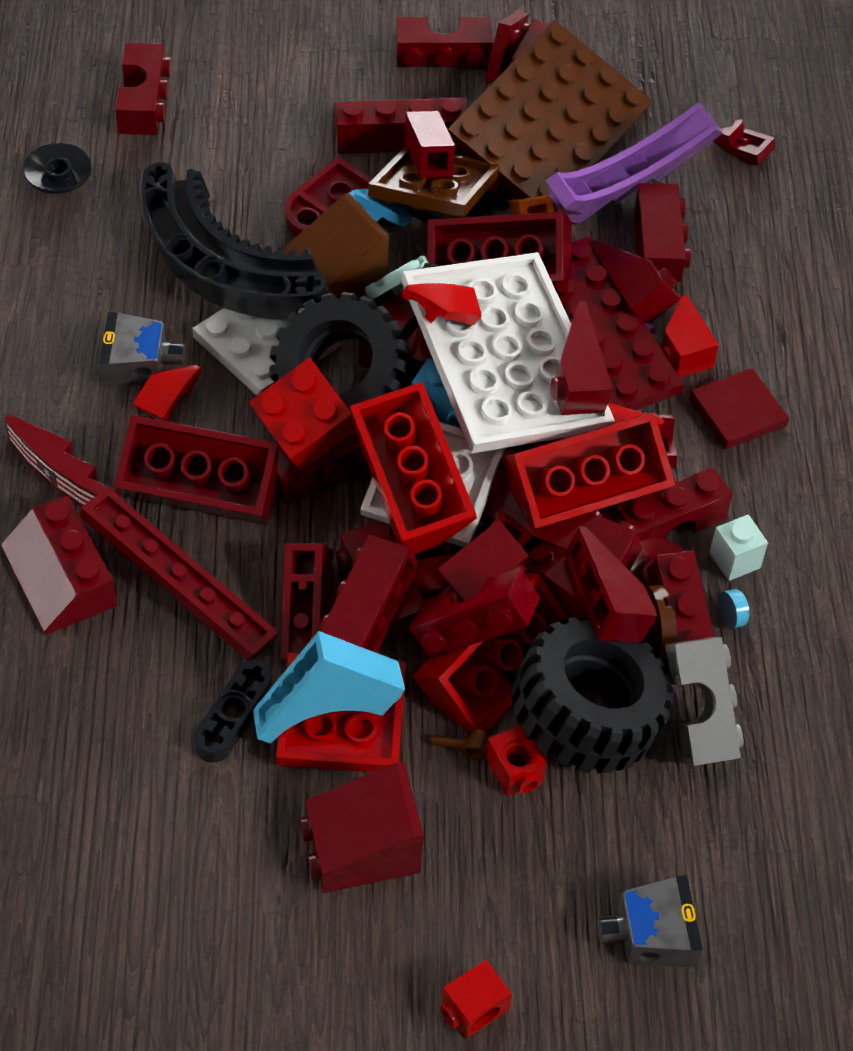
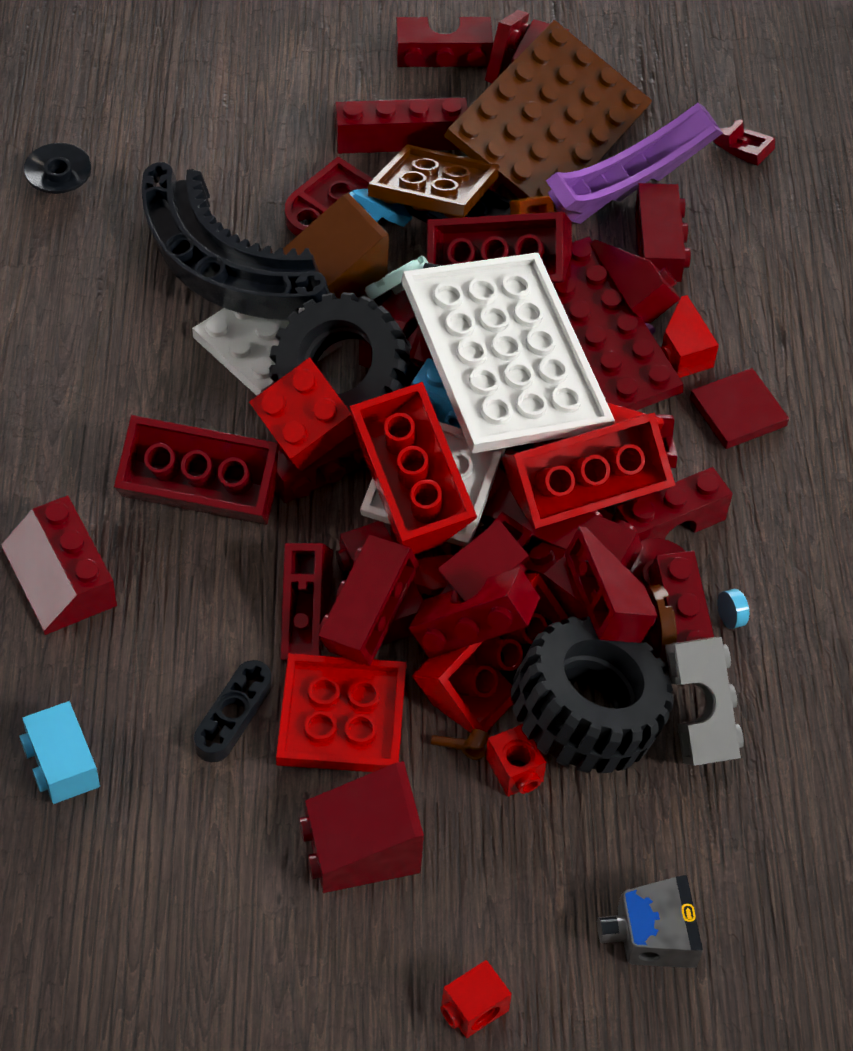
(54, 460): dark red slope -> none
(60, 752): none -> medium azure brick
(135, 350): flat silver torso -> none
(140, 101): dark red arch -> none
(164, 391): red slope -> none
(179, 574): dark red plate -> none
(328, 679): medium azure arch -> none
(429, 144): dark red brick -> none
(446, 300): red slope -> none
(582, 375): dark red slope -> none
(738, 547): light aqua brick -> none

